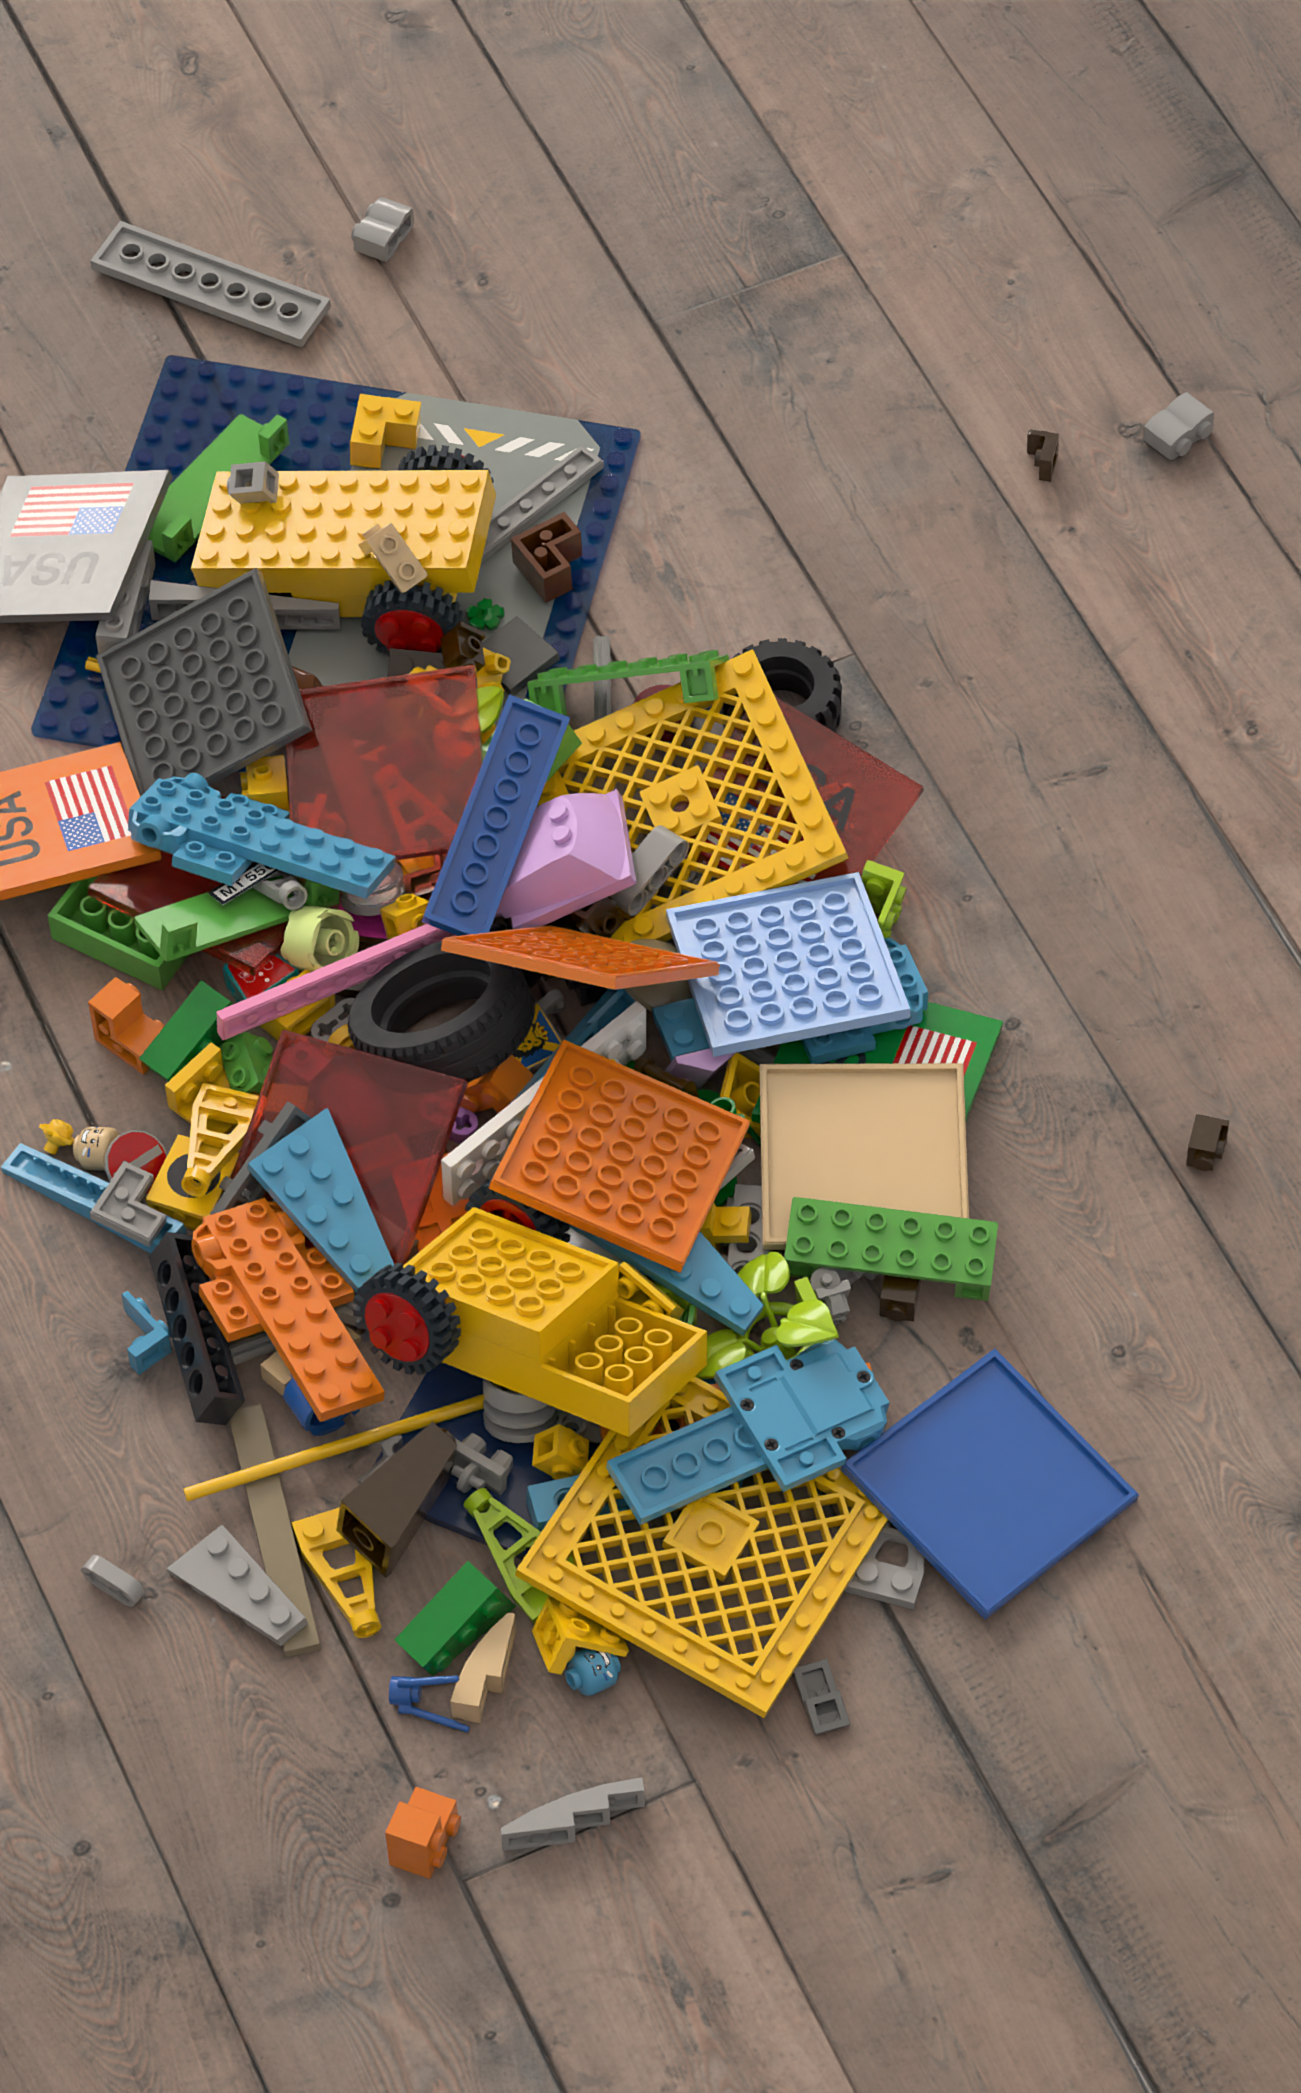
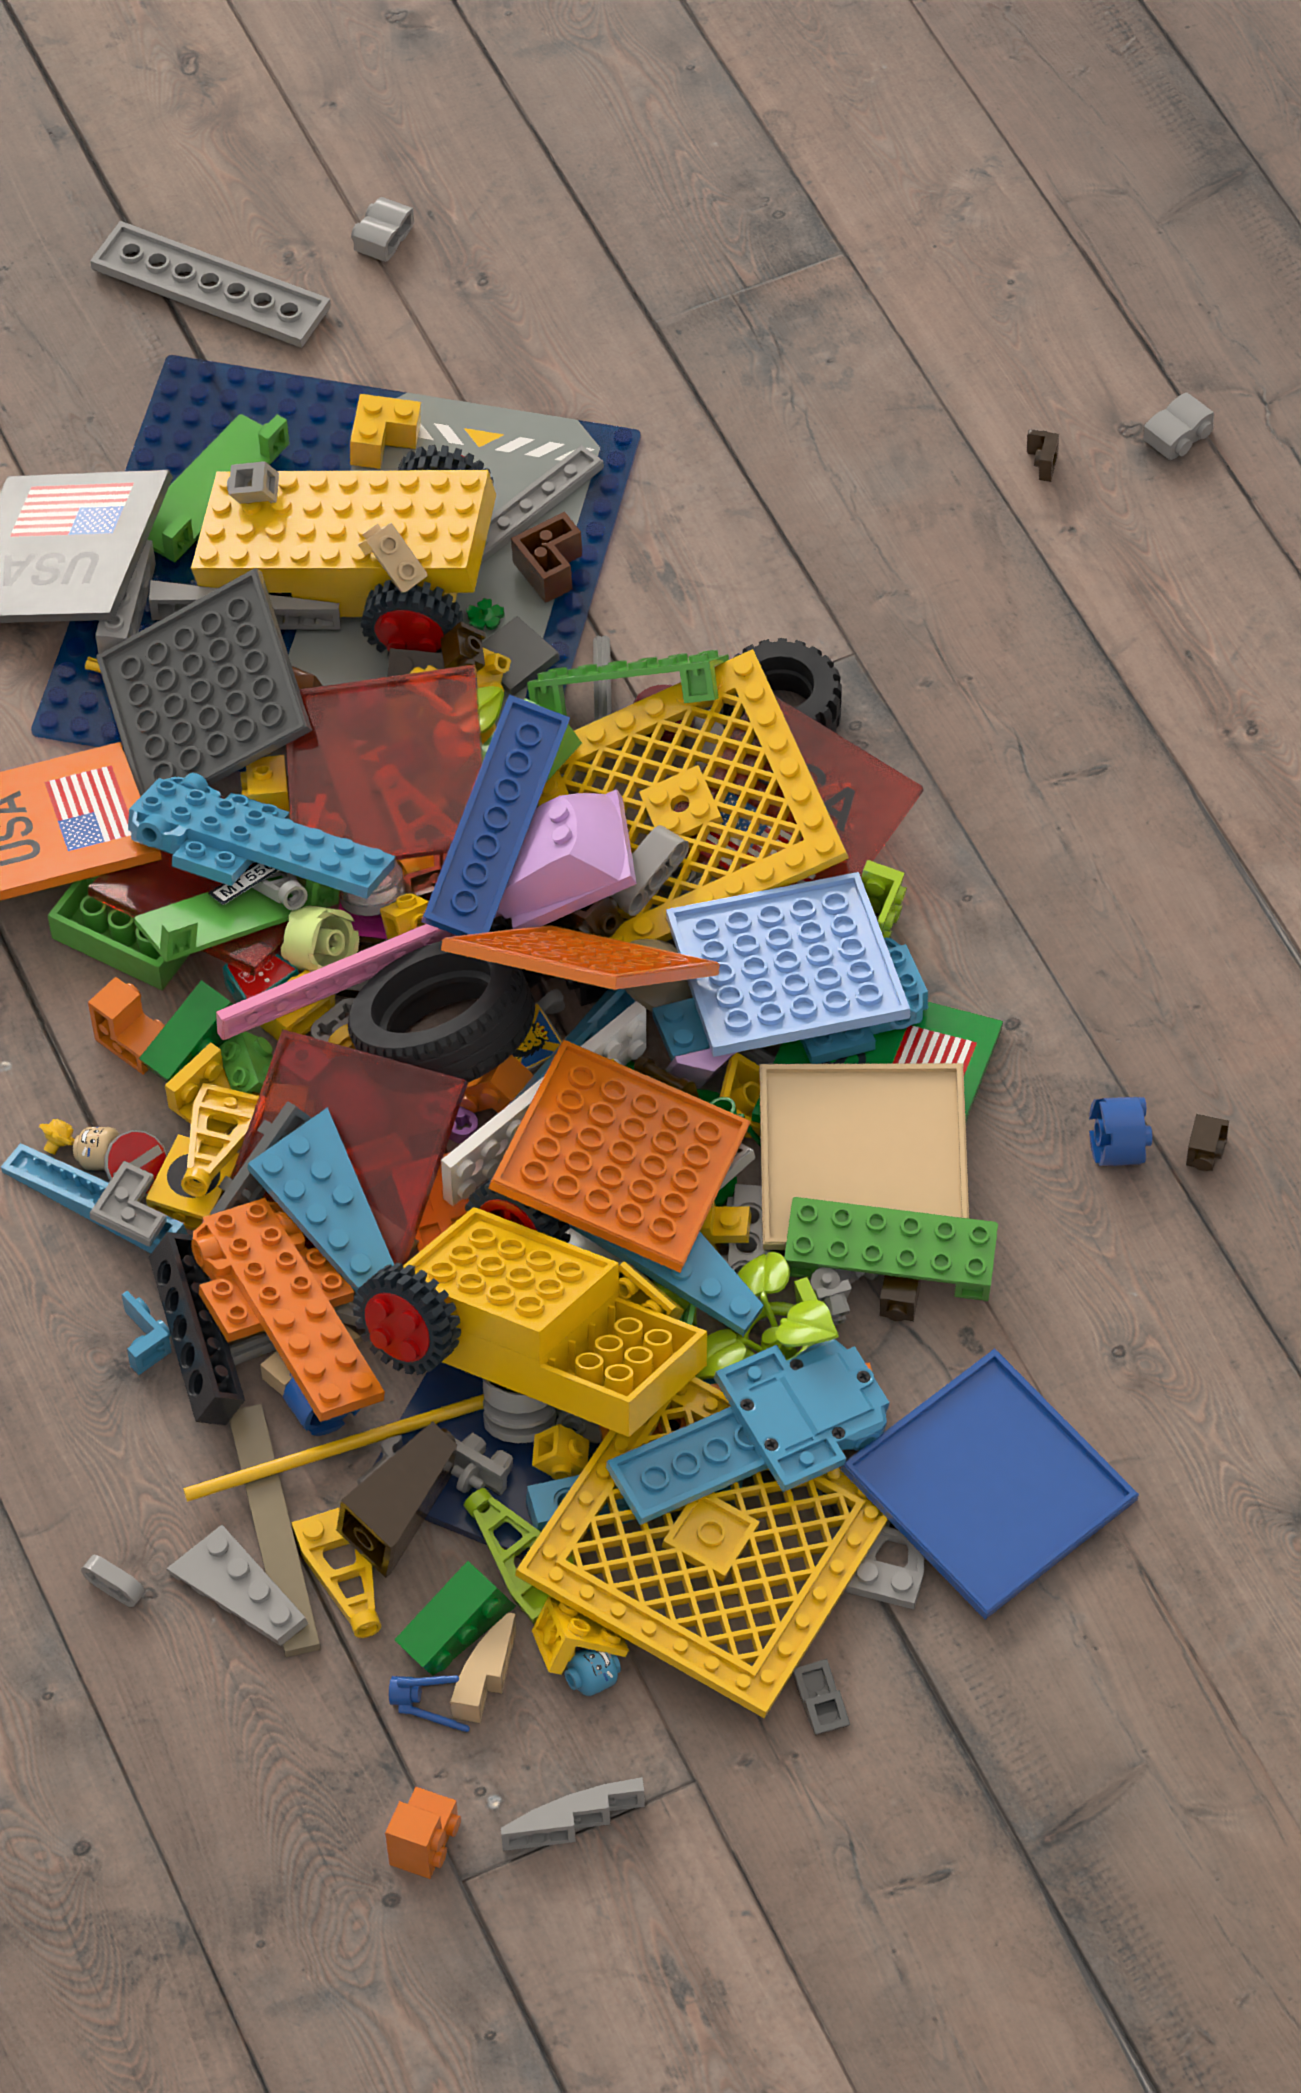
(1119, 1131): none -> blue brick

